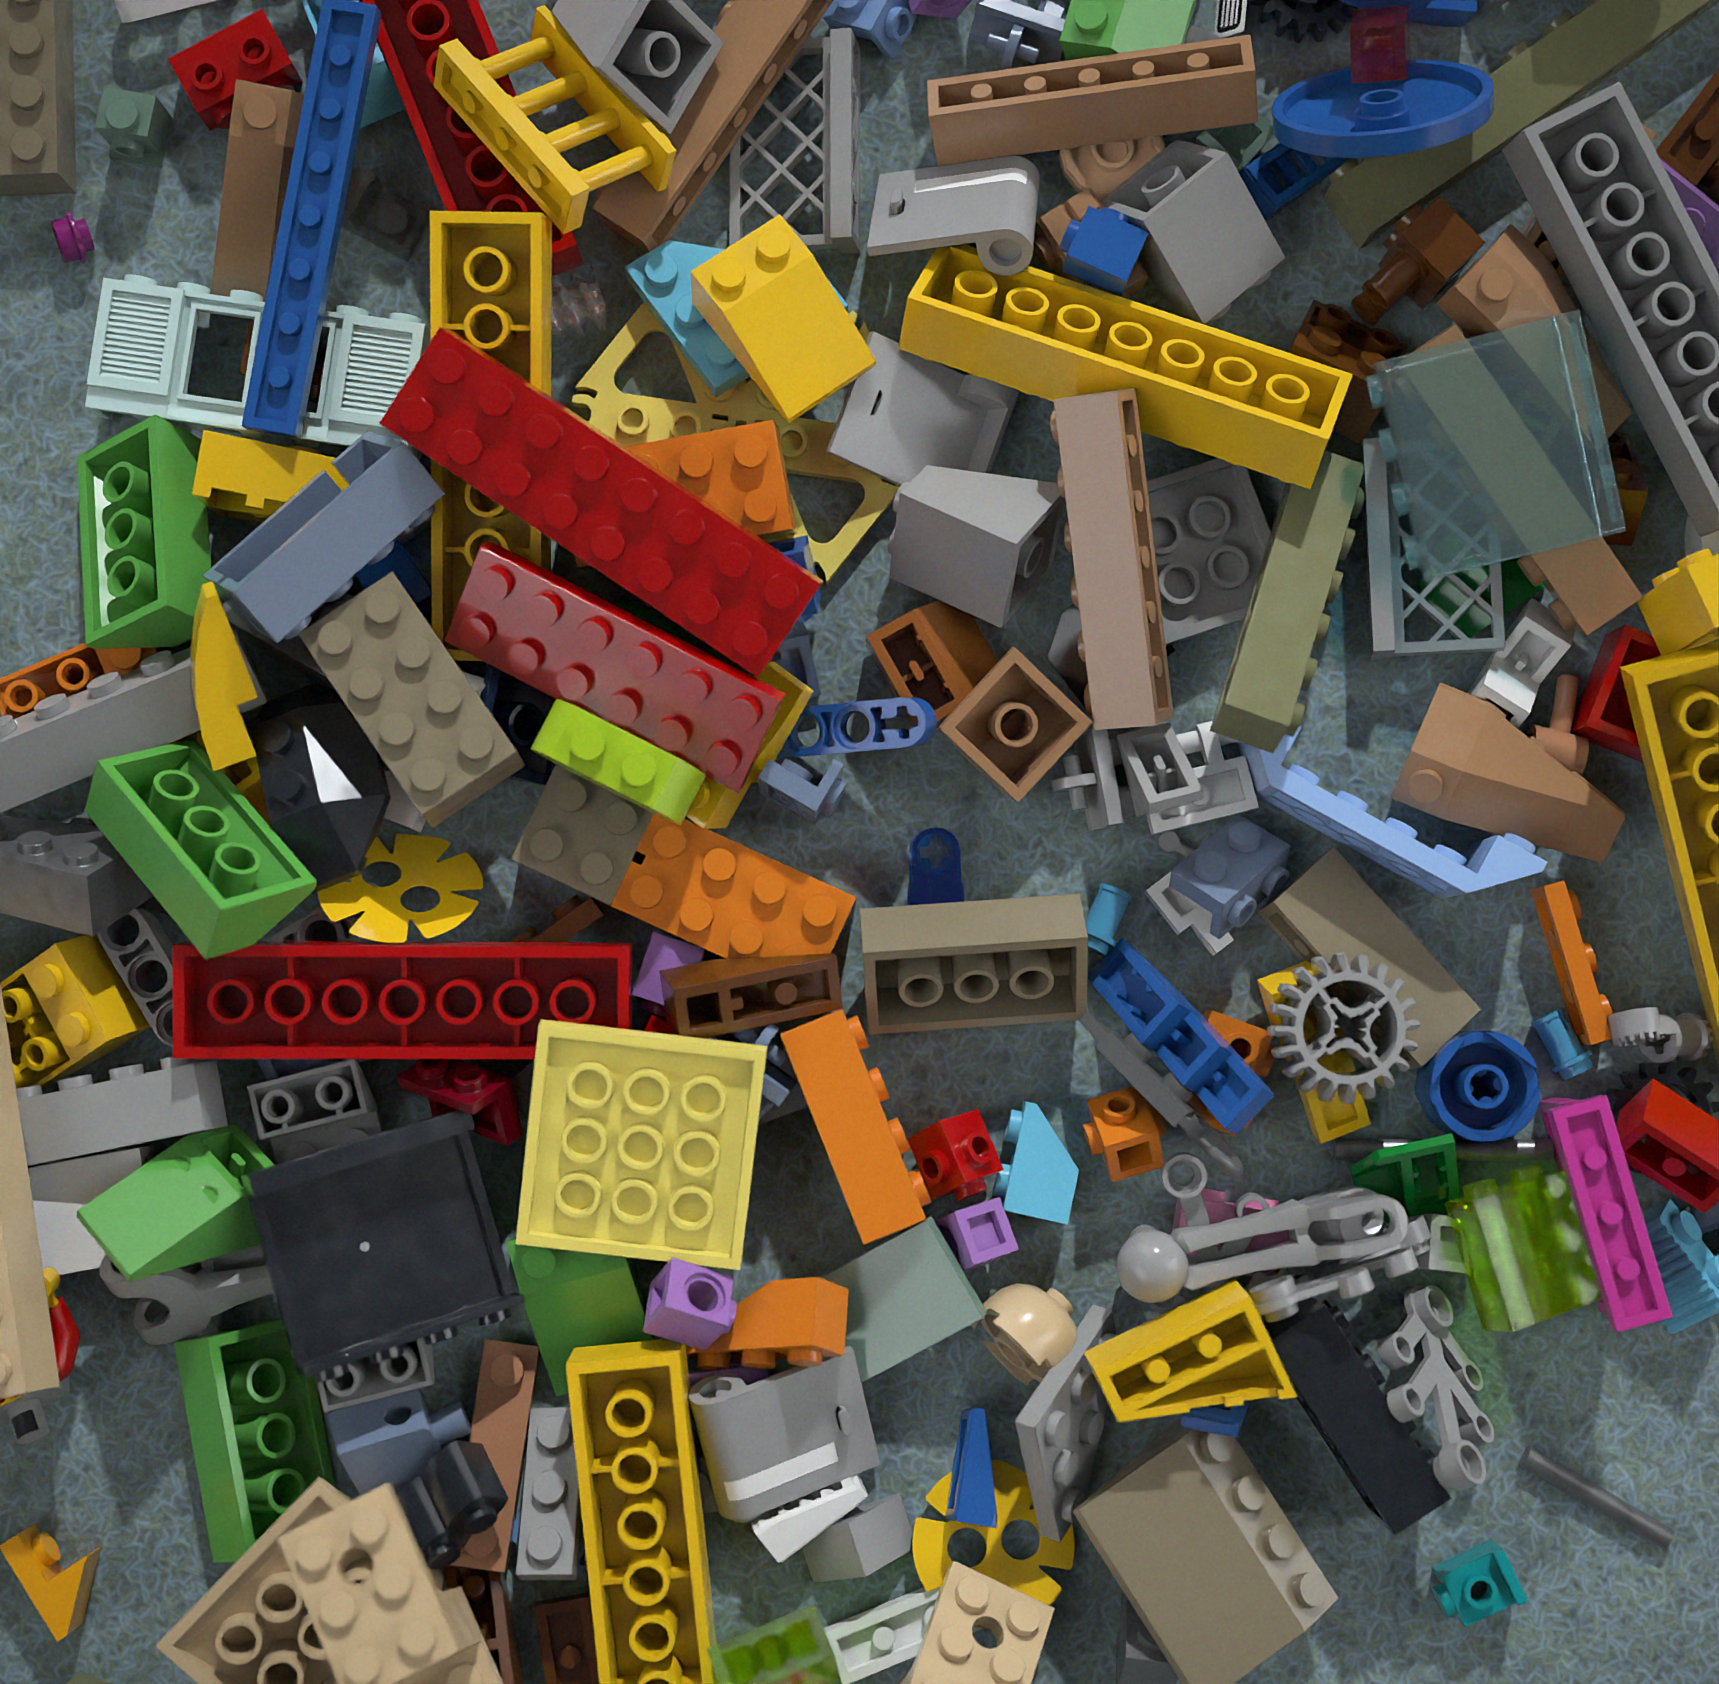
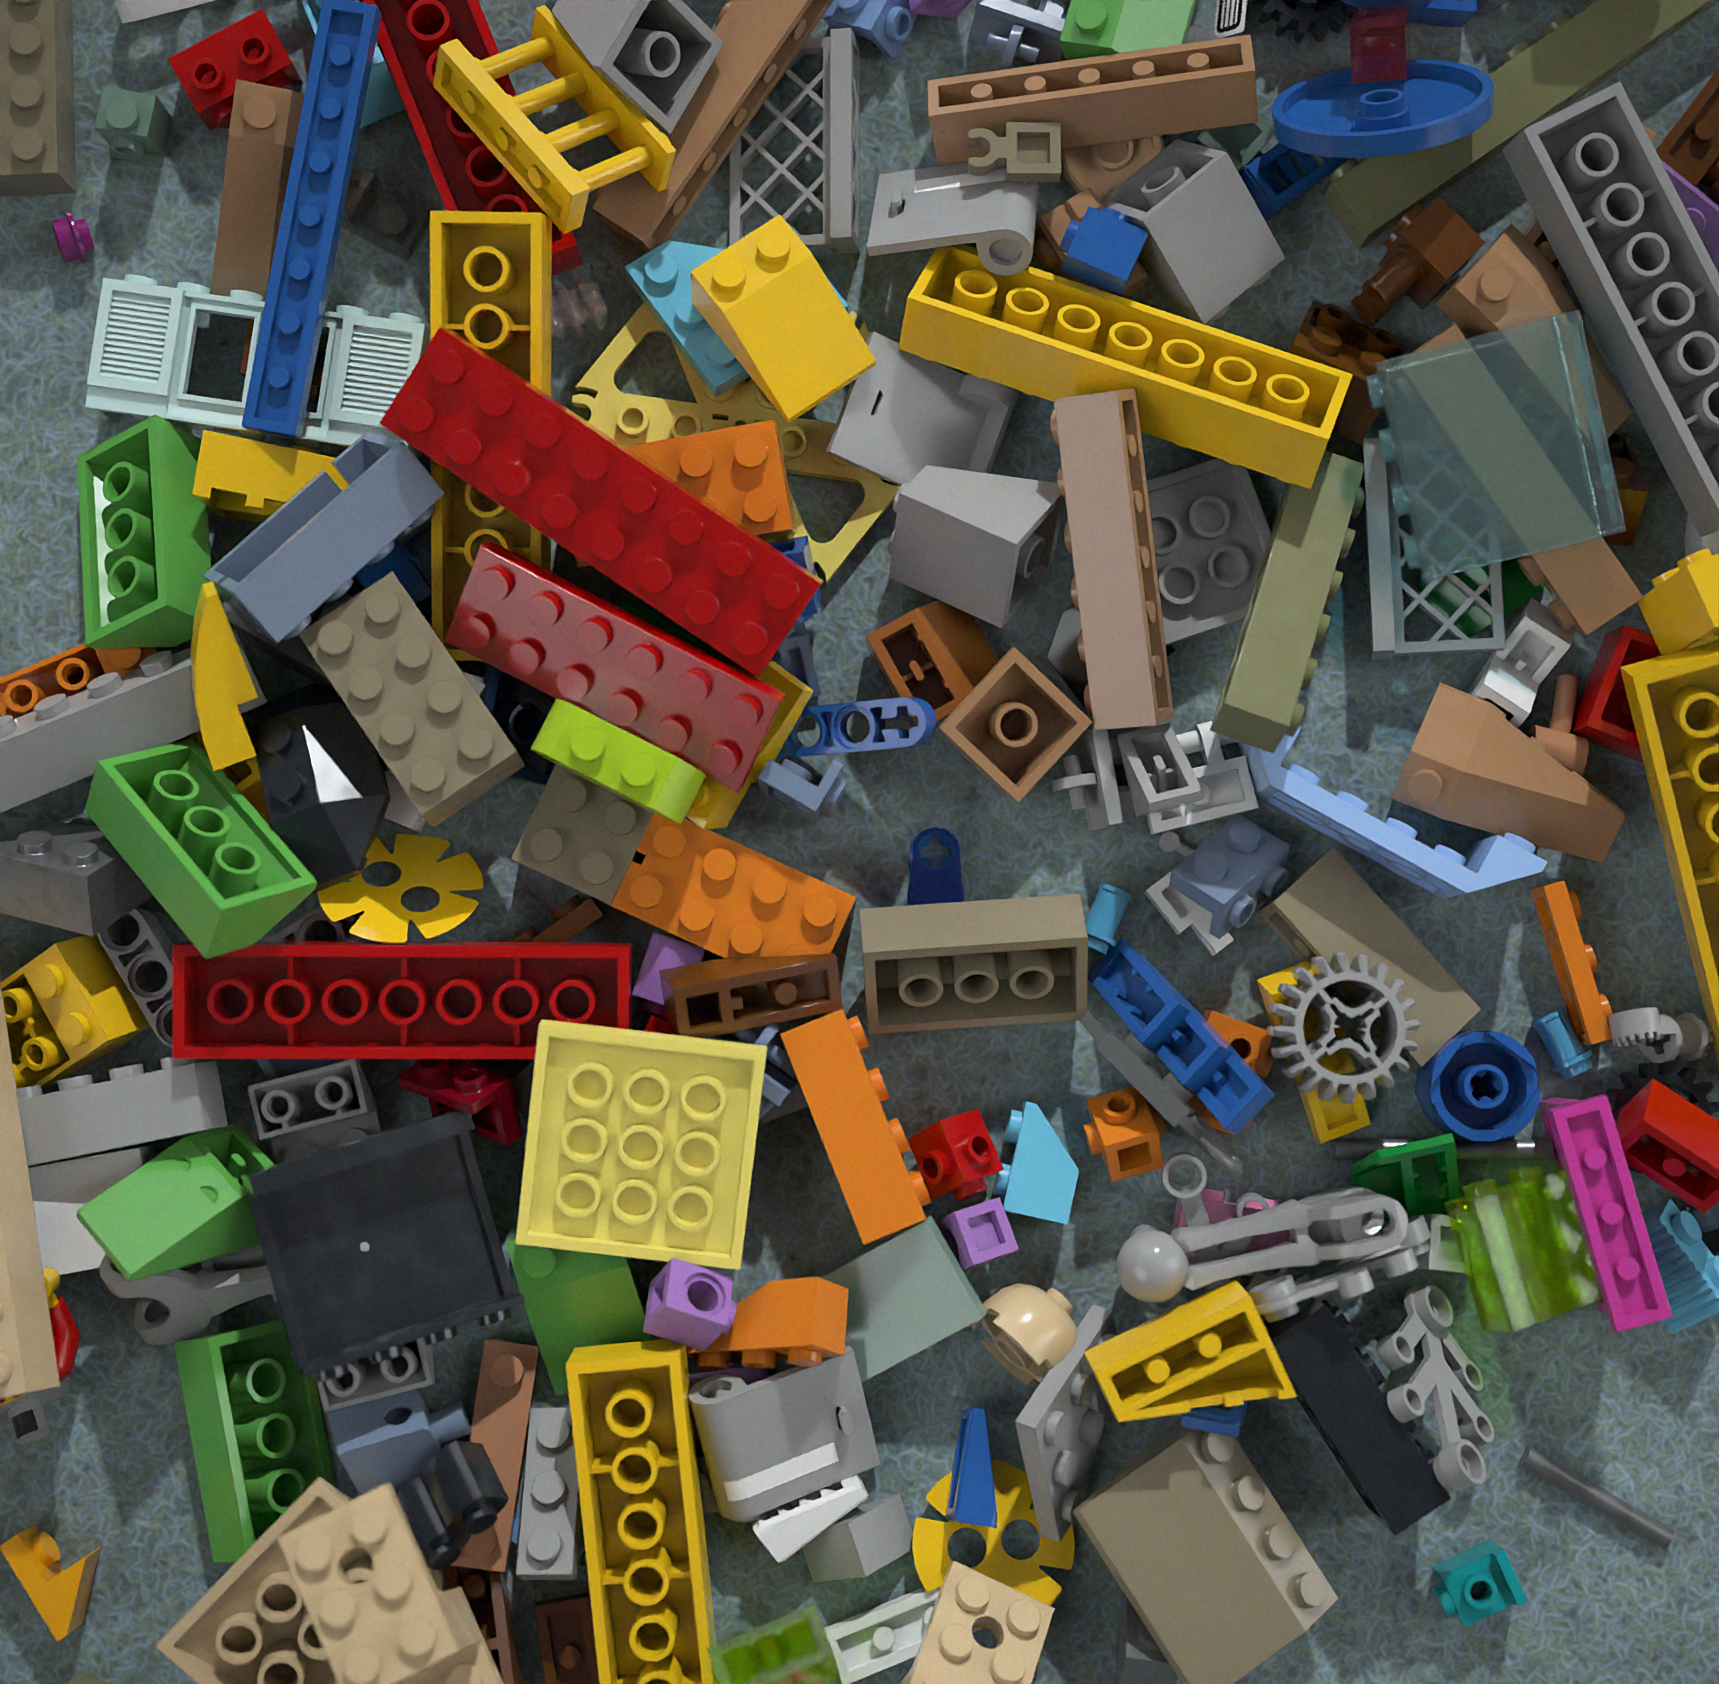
(1026, 152): none -> dark tan plate

